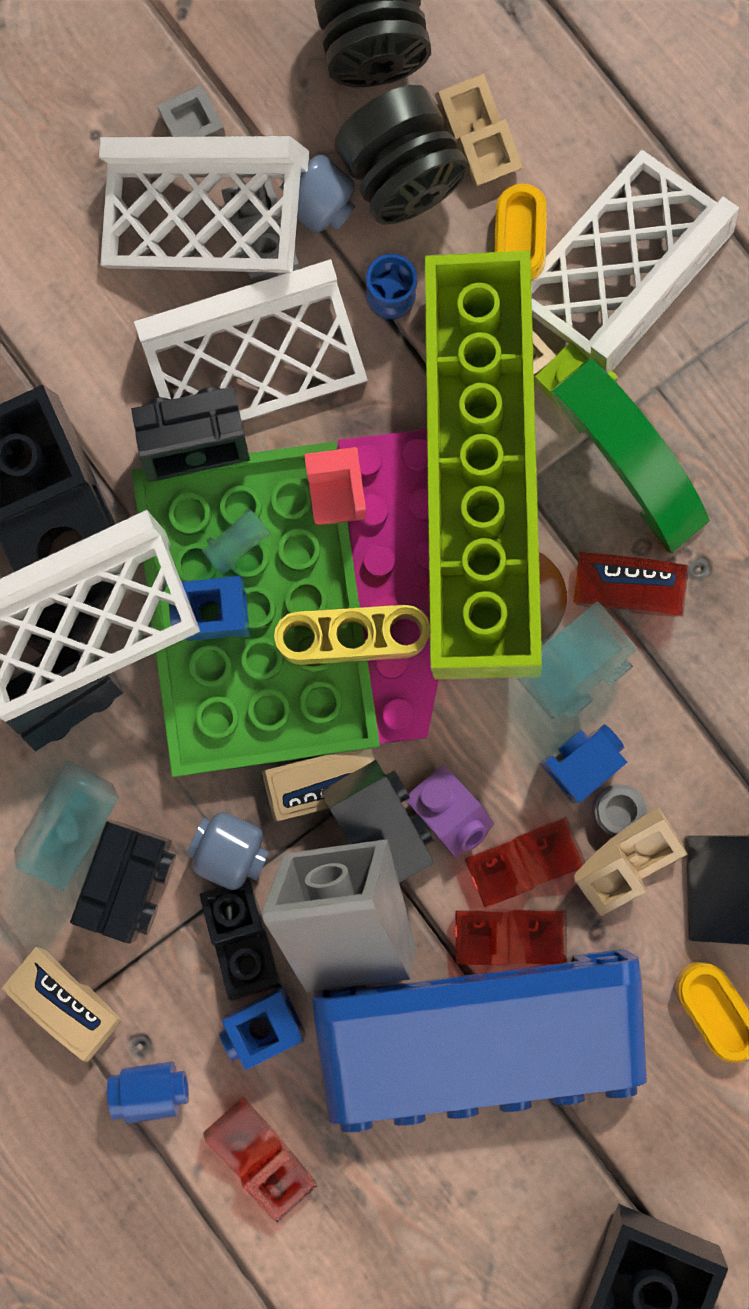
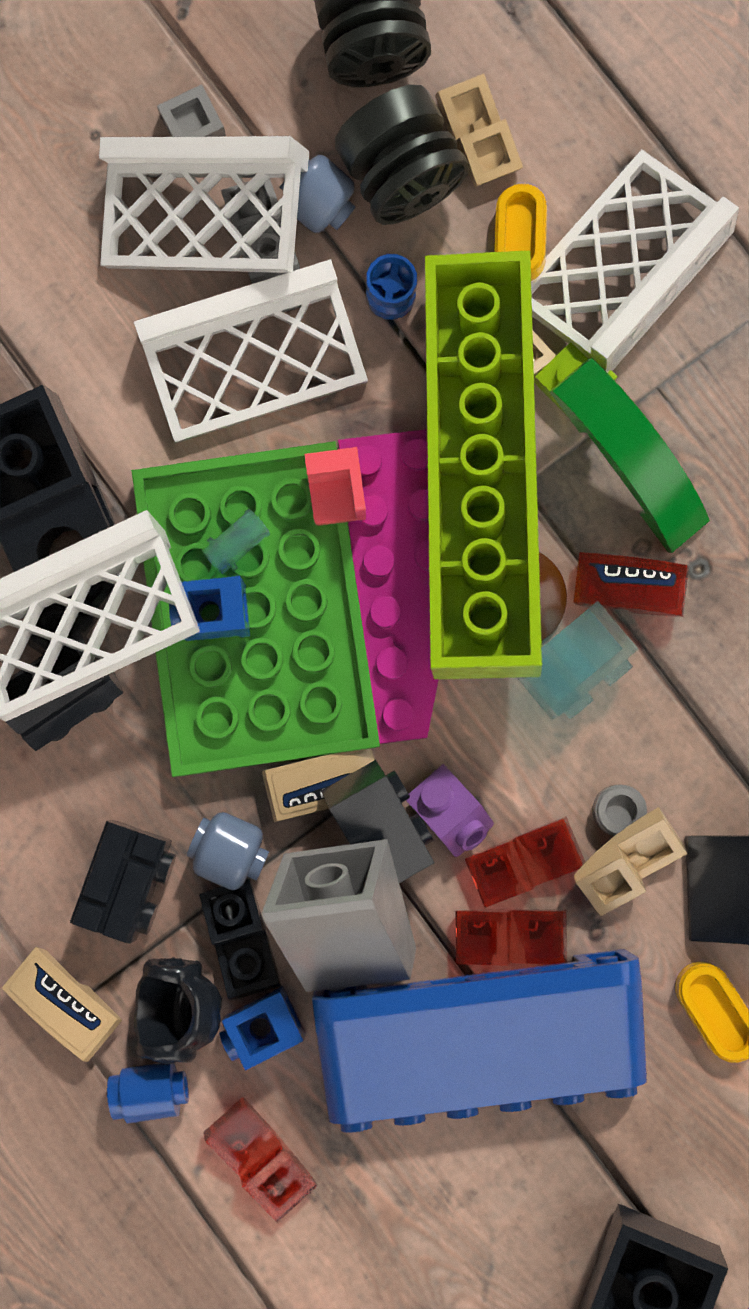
(65, 825): clear light blue brick -> none
(175, 1010): none -> black hair
(190, 433): black brick -> none
(327, 624): light yellow beam -> none
(585, 762): blue brick -> none

